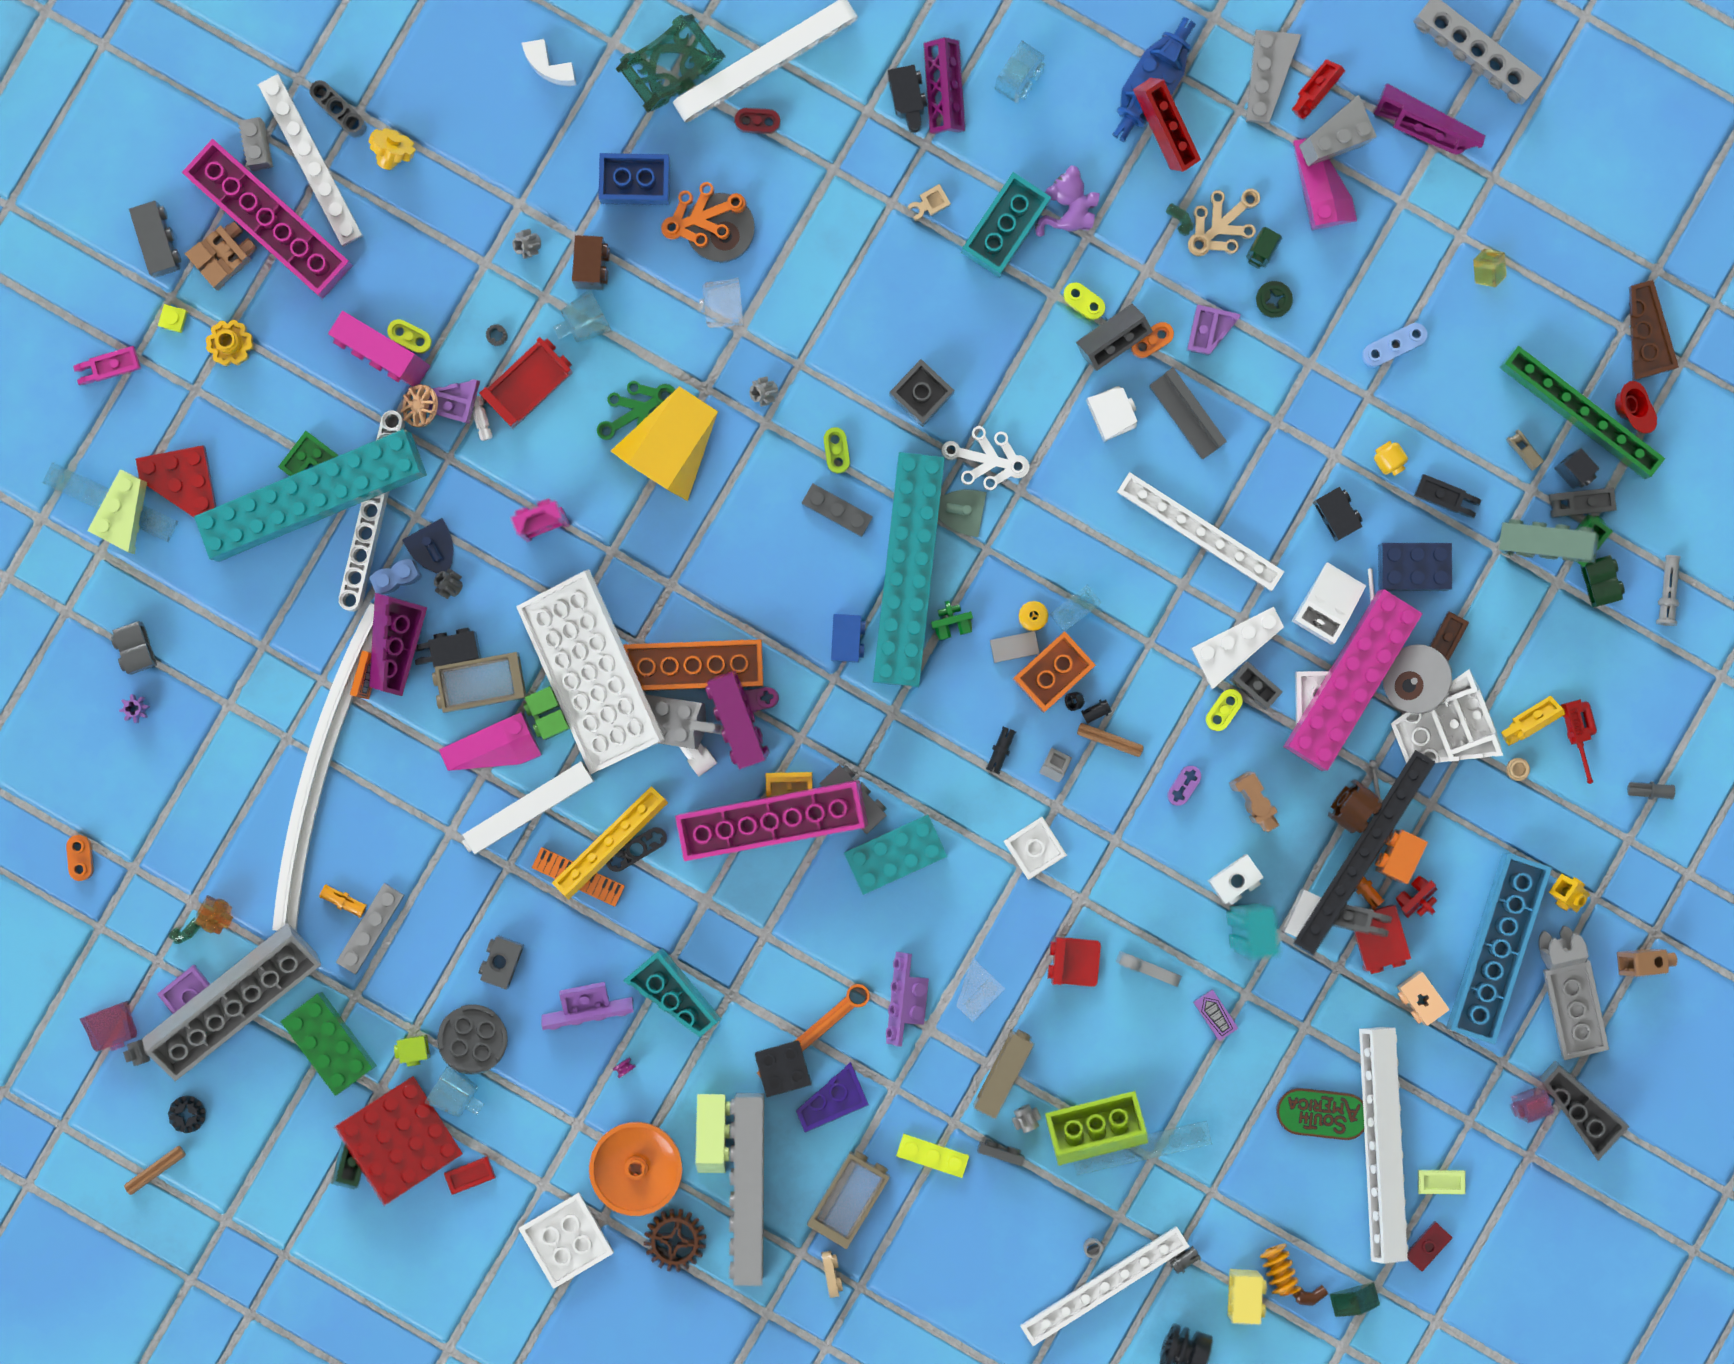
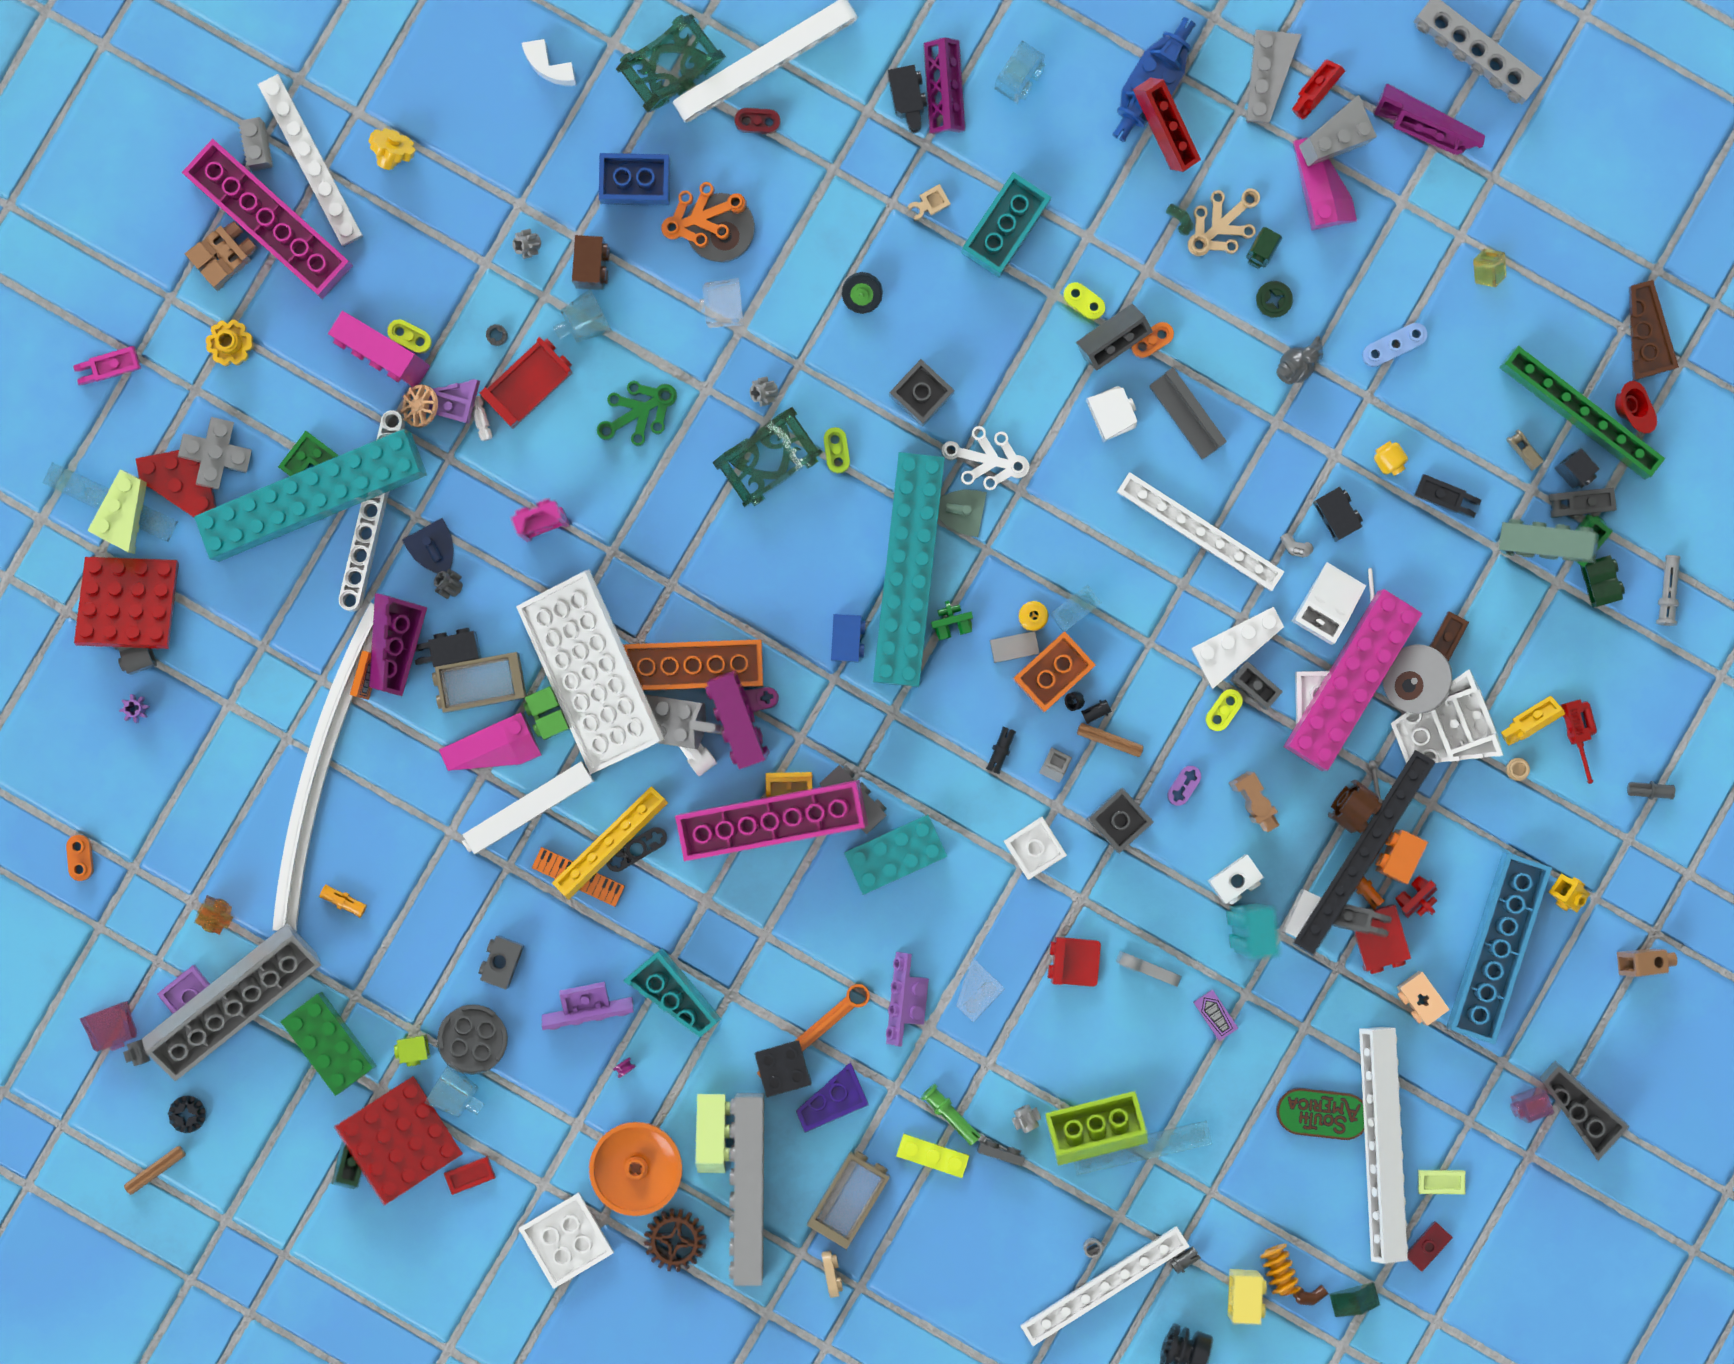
(126, 602): none -> red plate
(155, 239): dark grey brick -> none
(172, 318): neon yellow plate -> none
(187, 933): clear green arm -> none
(214, 453): none -> light grey plate
(345, 116): dark grey beam -> none
(370, 928): light grey plate -> none
(401, 573): medium blue brick -> none
(670, 442): yellow wedge -> none
(777, 427): none -> clear green fence
(837, 510): dark grey plate -> none
(862, 292): none -> black wheel
(943, 1107): none -> bright green pin
(1003, 1073): dark tan window -> none
(1069, 191): medium lavender animal -> none
(1120, 820): none -> dark grey brick
(1209, 328): medium lavender wing -> none
(1296, 548): none -> light grey arm
(1299, 362): none -> dark grey hair
(1415, 566): dark blue brick -> none
(1572, 994): light grey hinge -> none

